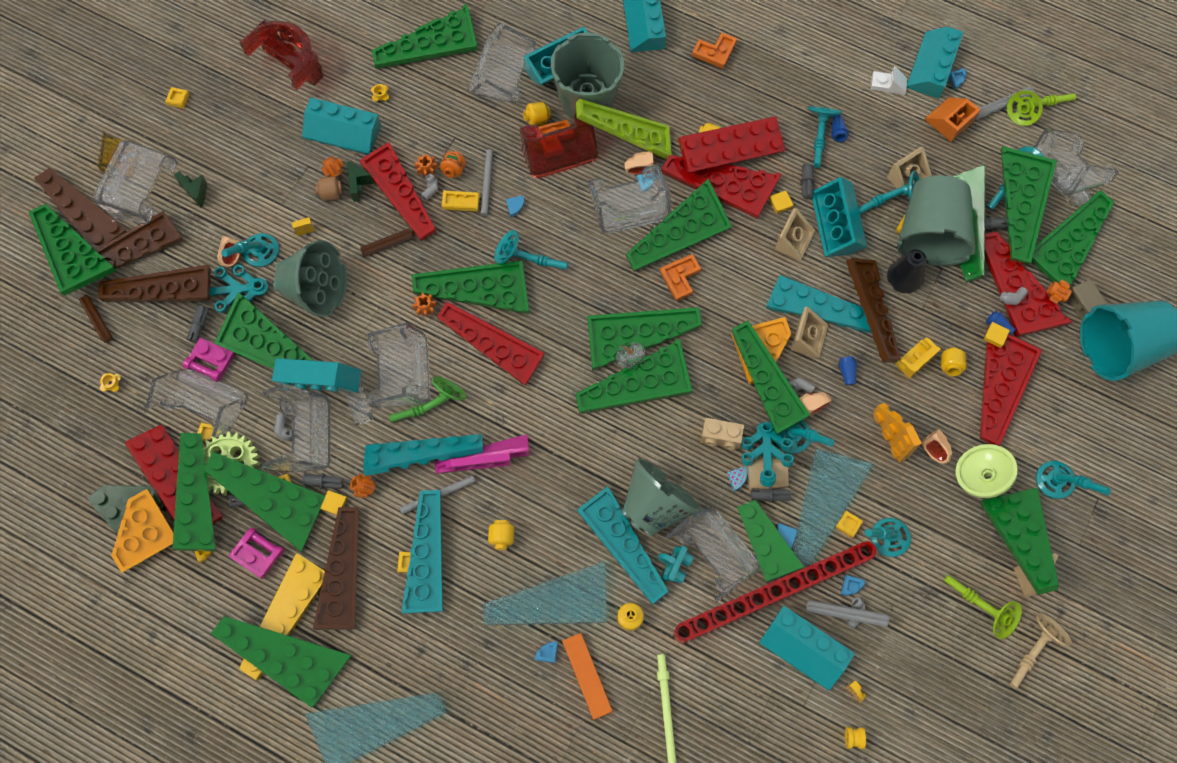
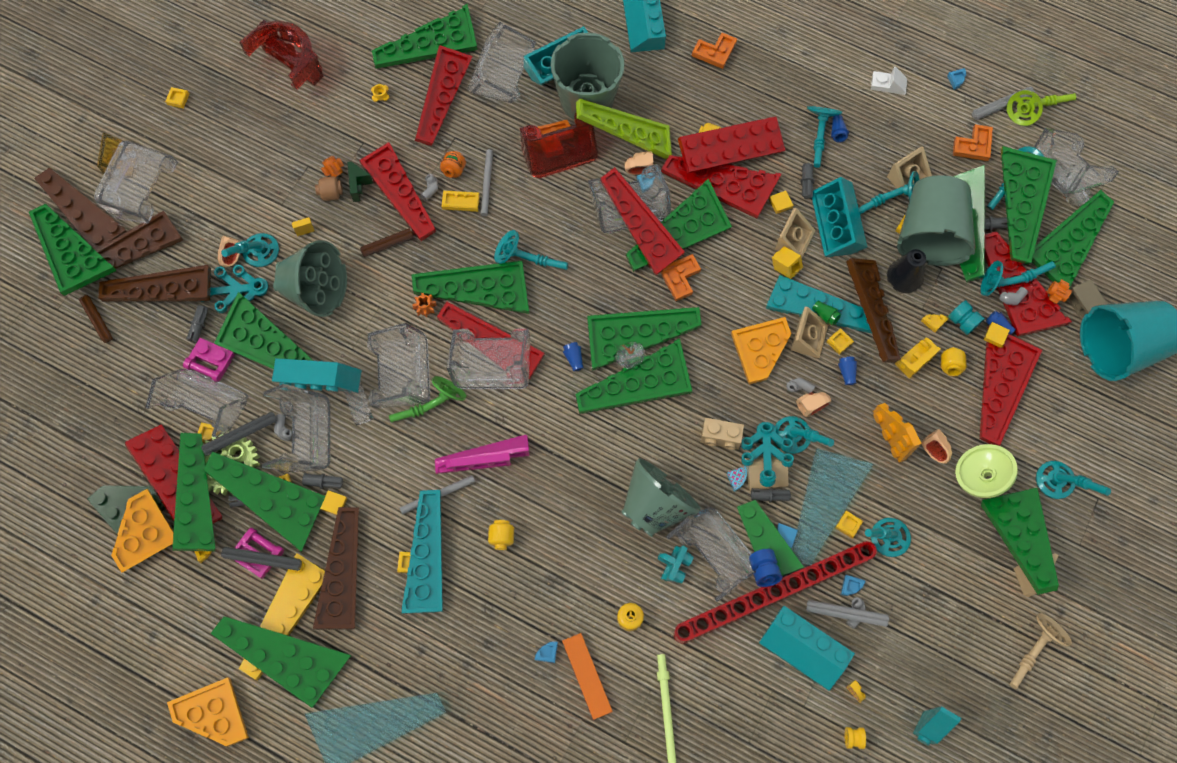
(106, 378): yellow plate -> none
(195, 188): dark green slope -> none
(211, 713): none -> light orange plate
(239, 433): none -> dark grey axle
(261, 558): none -> dark grey axle
(340, 126): teal slope -> none
(362, 485): orange gear -> none
(382, 456): teal wing -> none
(425, 165): orange gear -> none
(443, 85): none -> red wing
(489, 361): none -> clear windscreen
(515, 205): dark azure tile -> none
(537, 113): yellow head -> none
(563, 600): clear light blue wing -> none
(574, 356): none -> blue cone
(614, 531): teal wing -> none
(650, 235): none -> red wing
(766, 567): none -> blue wheel
(773, 388): green wing -> none
(787, 262): none -> yellow brick
(827, 313): none -> green cone
(840, 341): none -> yellow tile
(934, 321): none -> yellow tile
(935, 61): teal slope -> none
(935, 725): none -> teal slope
(953, 117): orange slope -> none
(966, 317): none -> teal wheel
(976, 148): none -> orange plate
(994, 278): none -> teal dish
(1008, 619): lime dish -> none

